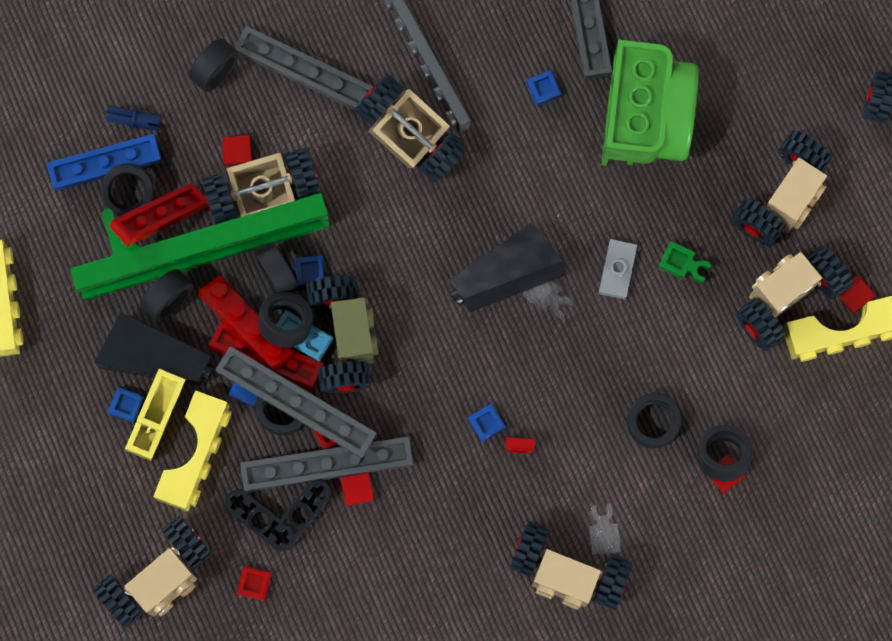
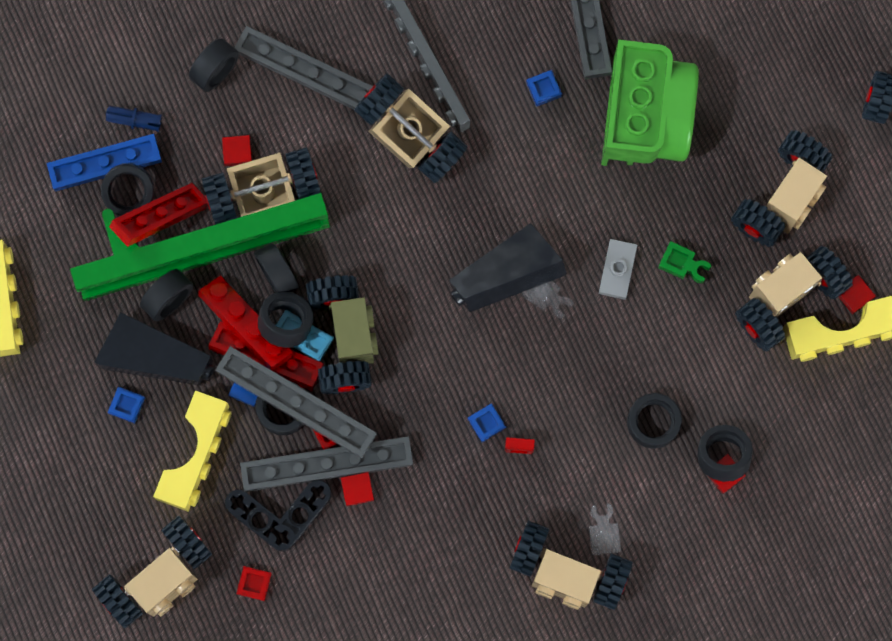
(155, 414): light yellow slope -> none
(309, 269): blue tile -> none

